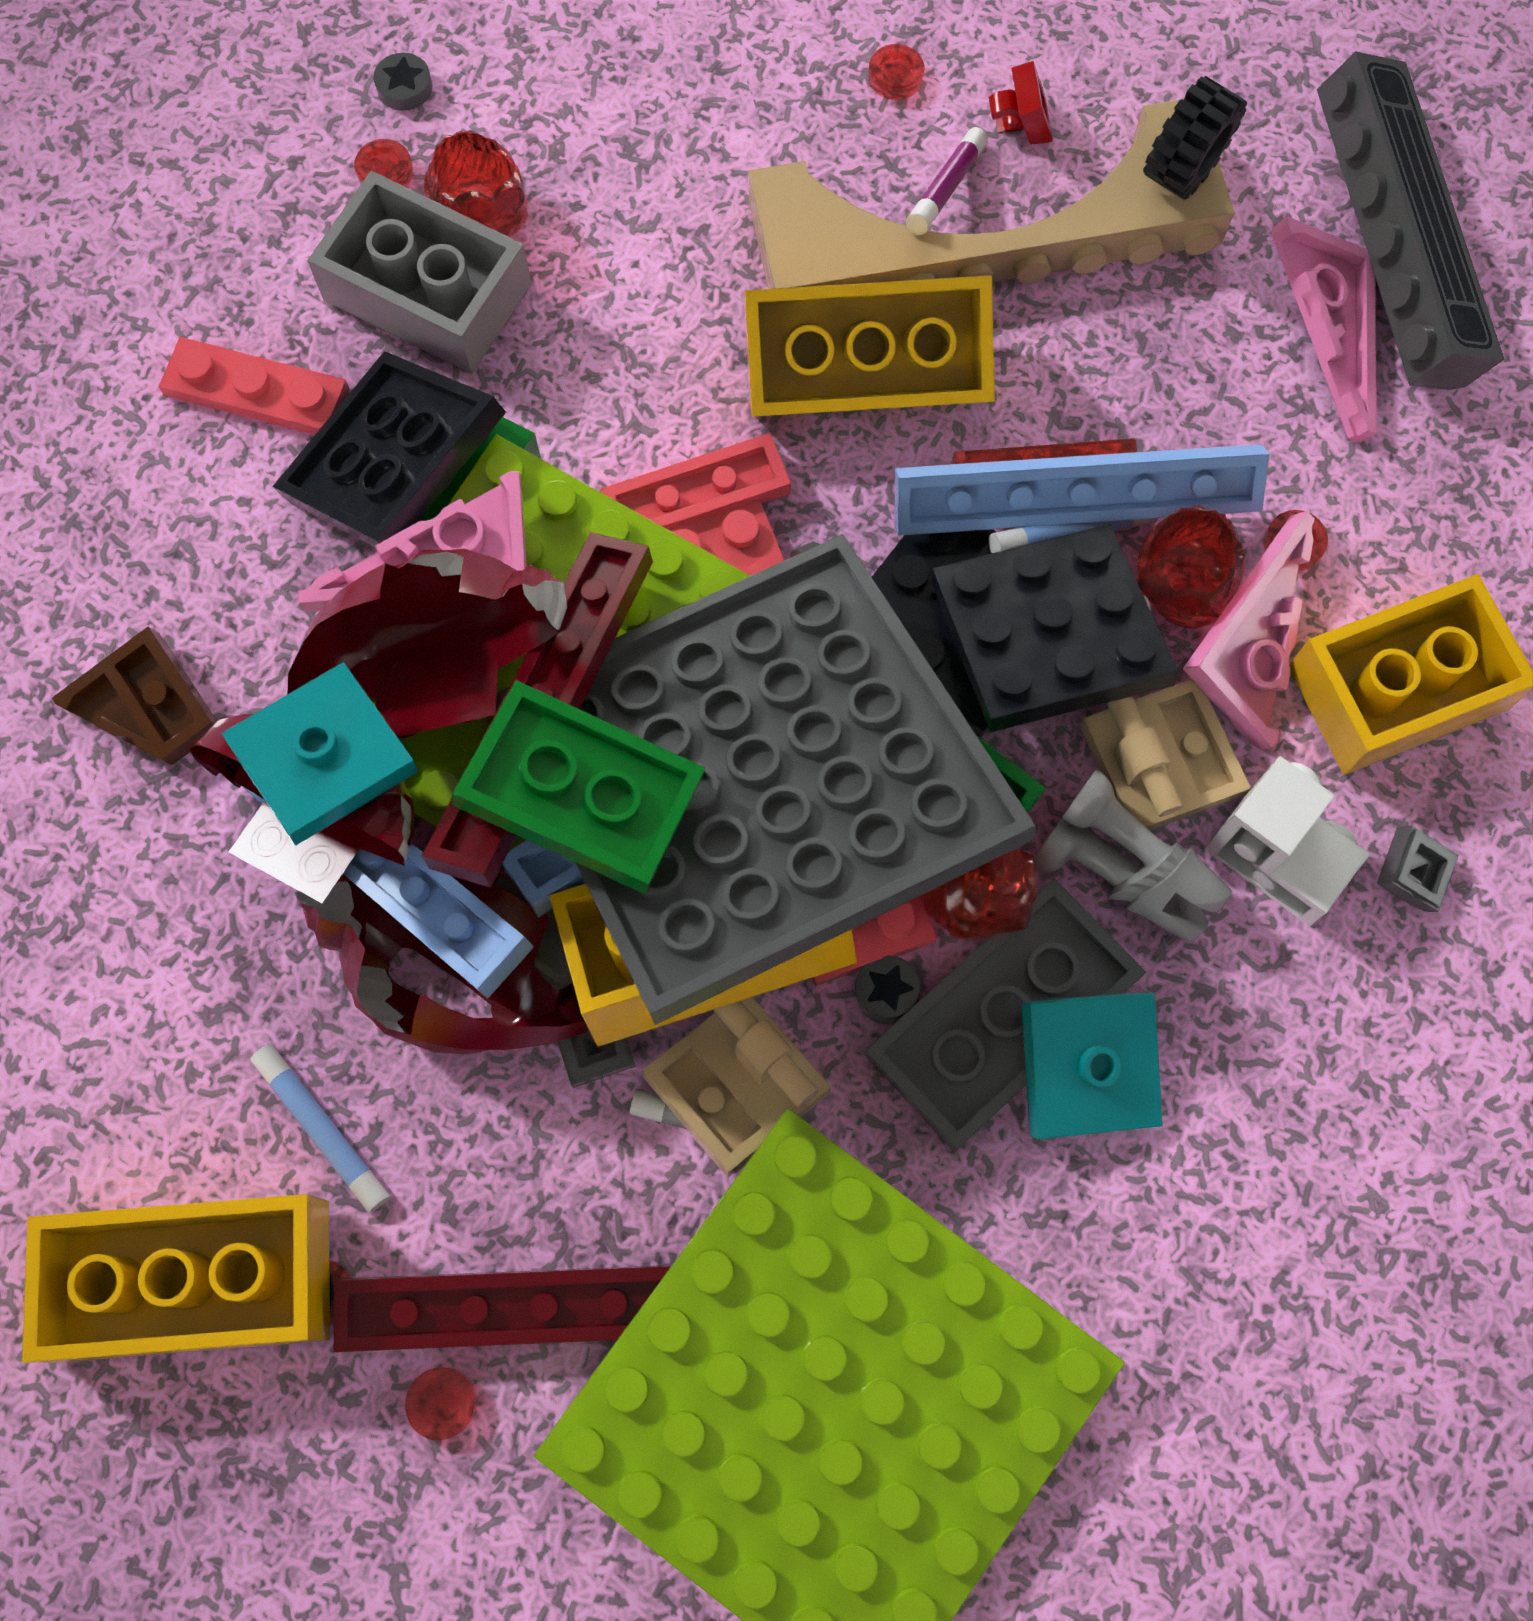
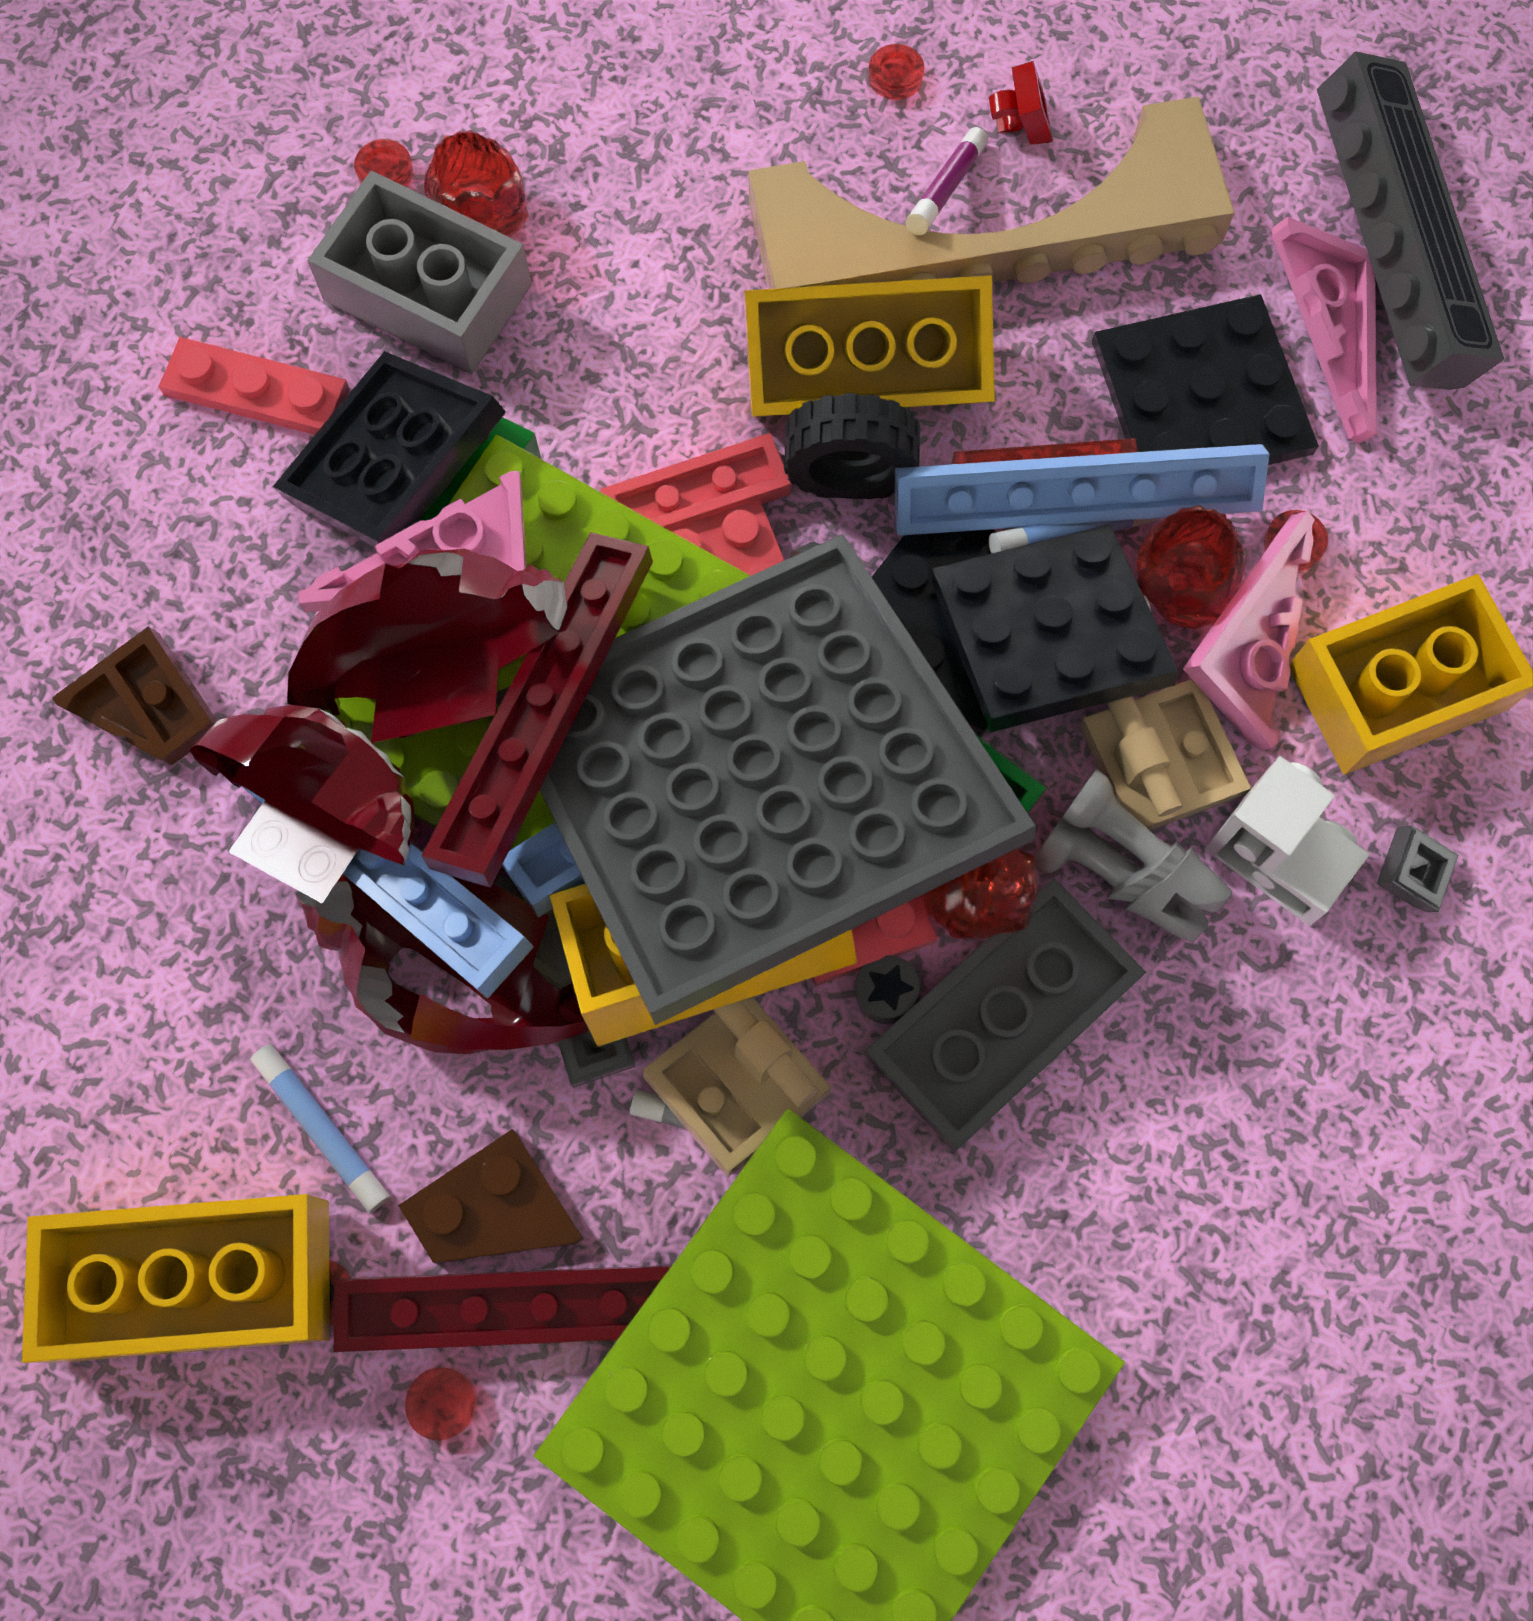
(319, 753): teal plate -> none
(403, 81): dark grey tile -> none
(490, 1207): none -> reddish brown wing
(578, 786): green plate -> none
(850, 446): none -> black tyre
(1091, 1064): teal plate -> none
(1194, 137): black tyre -> none
(1205, 382): none -> black plate

